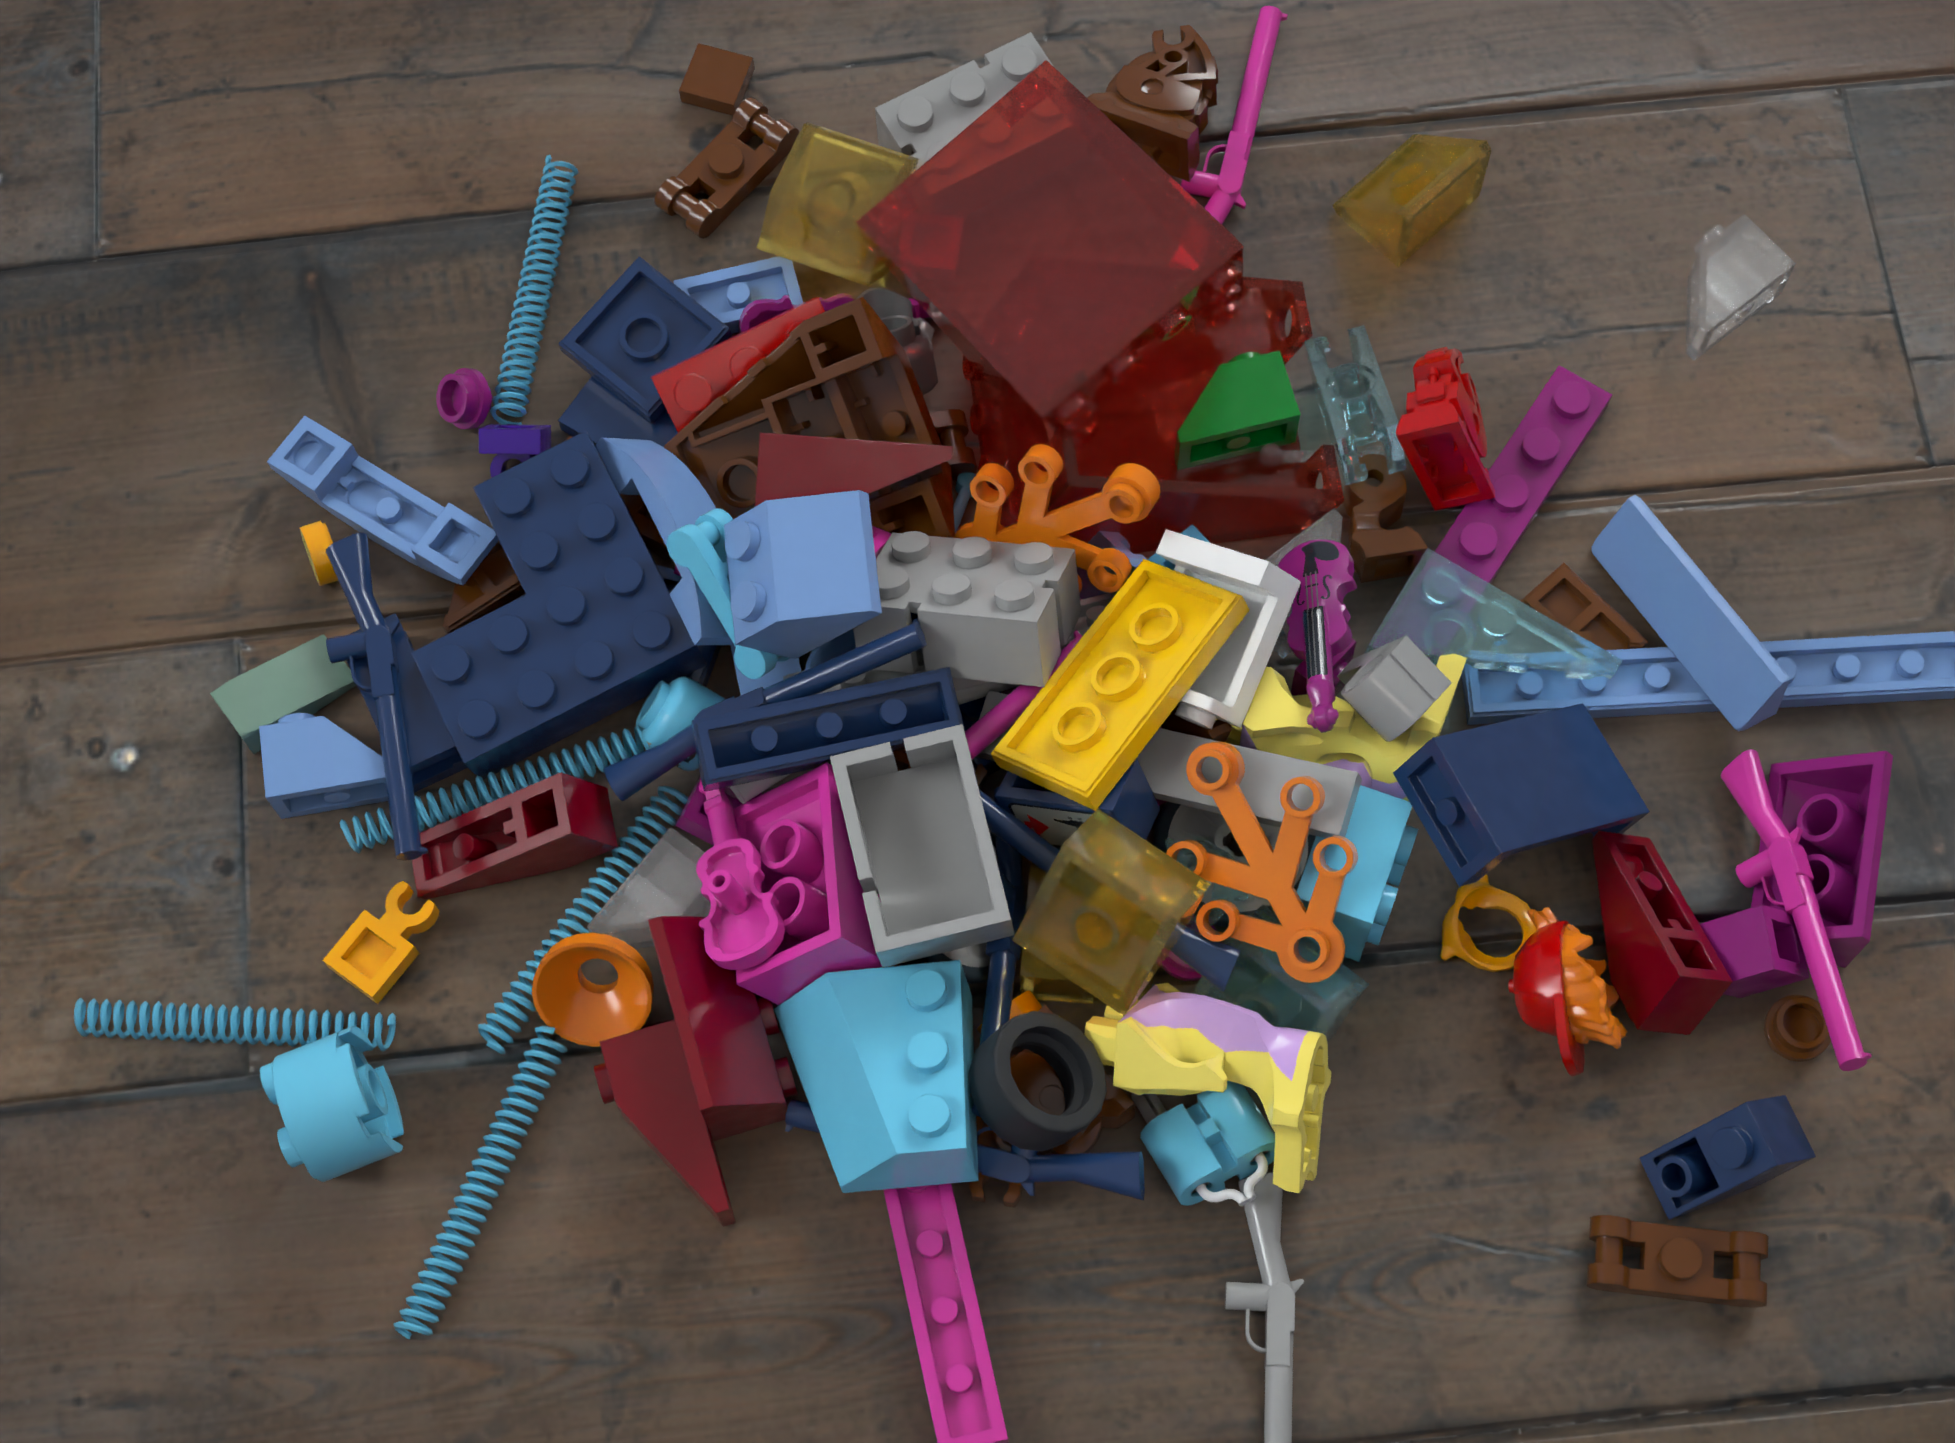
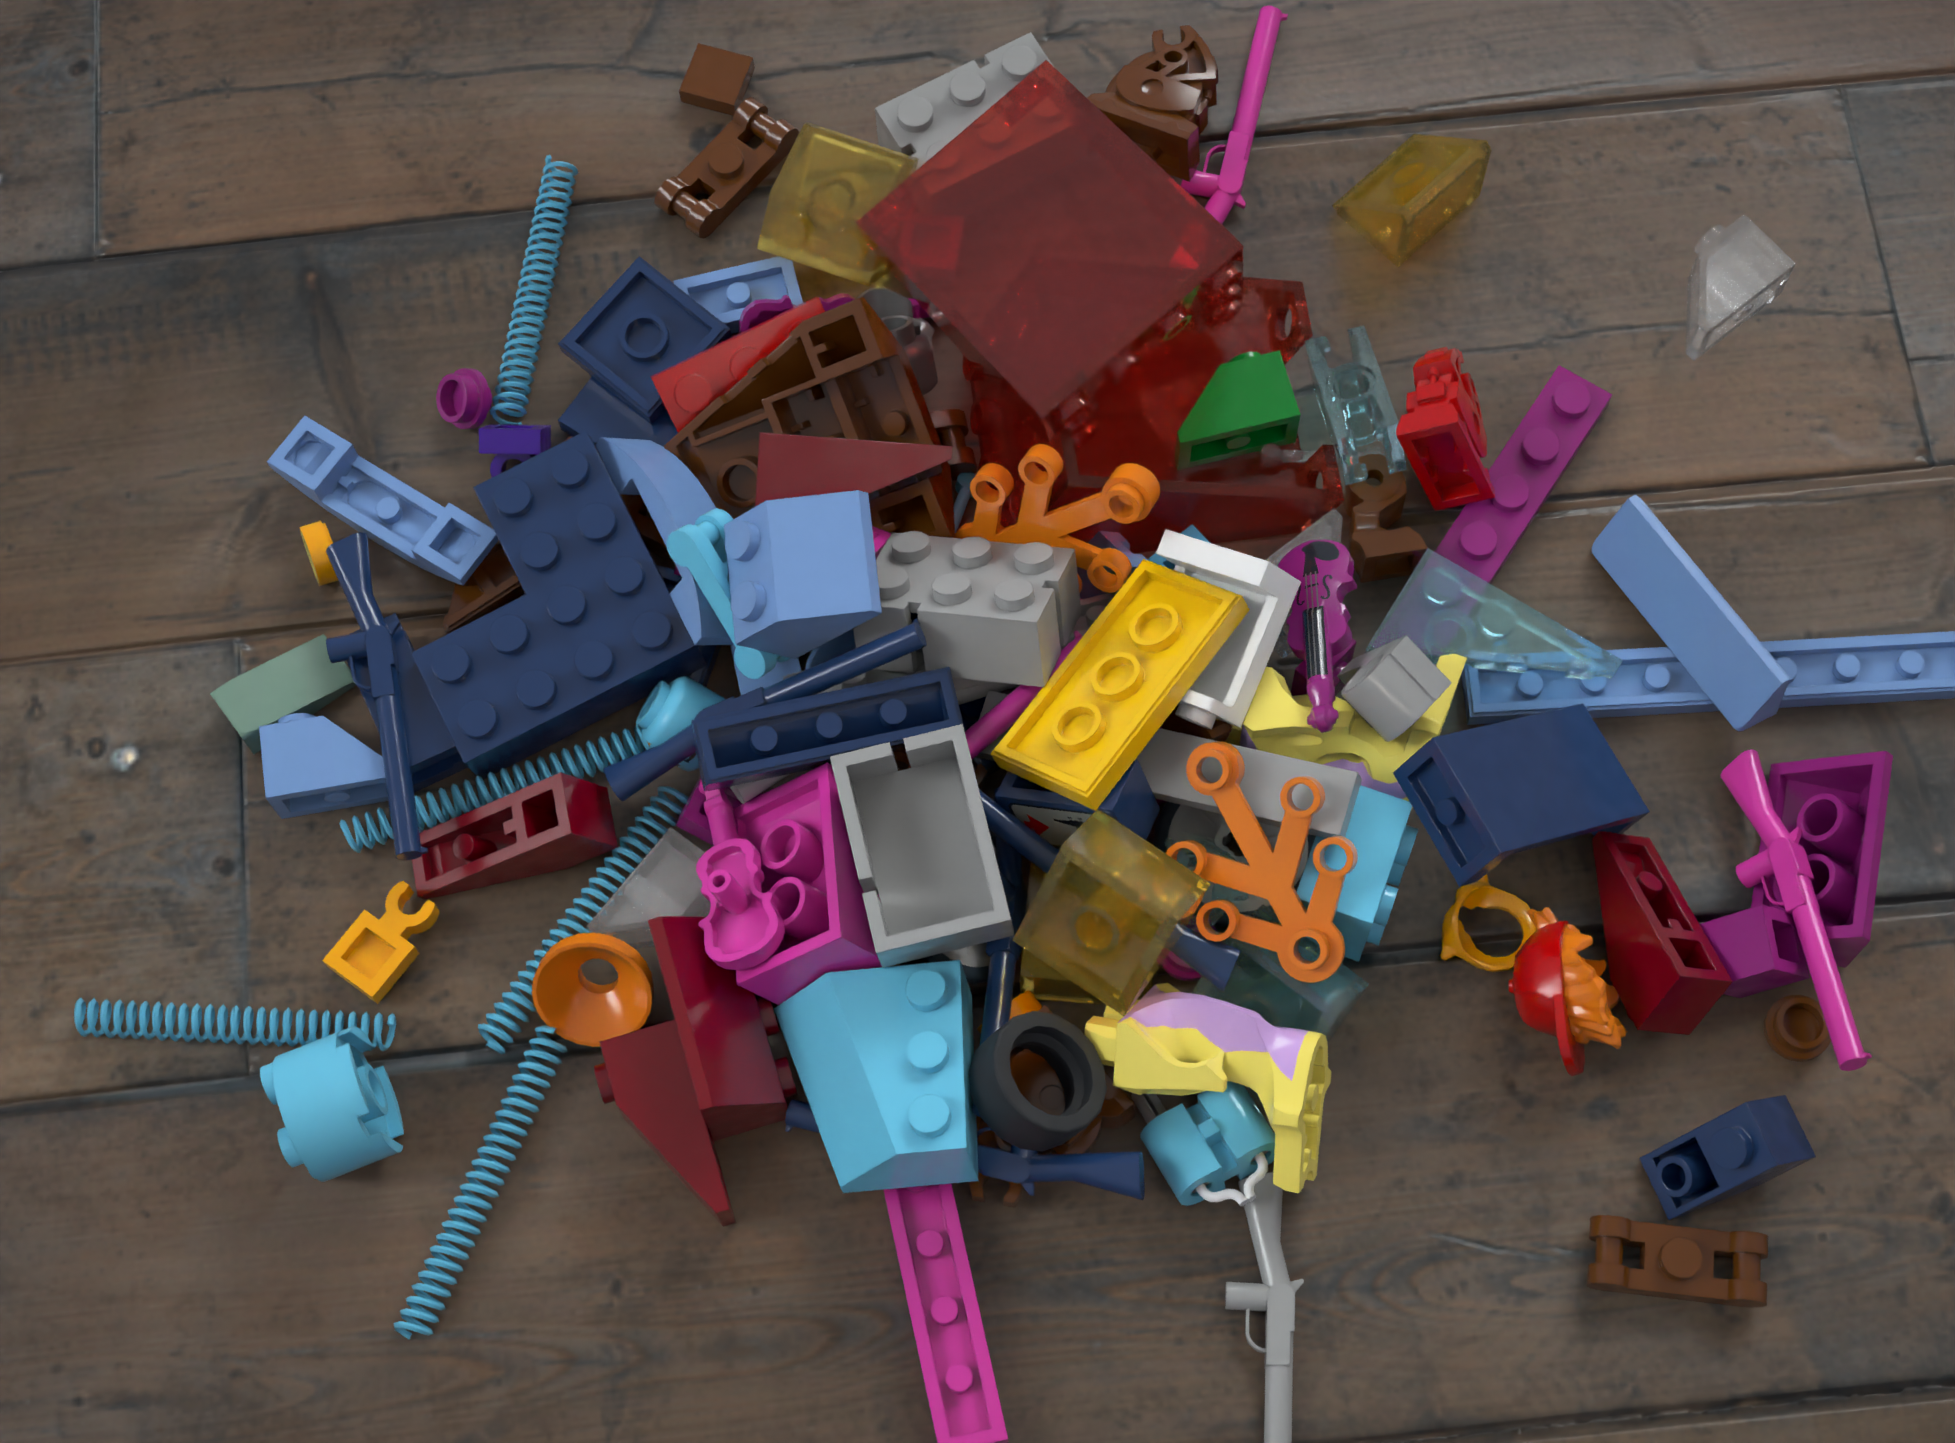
(1580, 609): reddish brown tile -> none

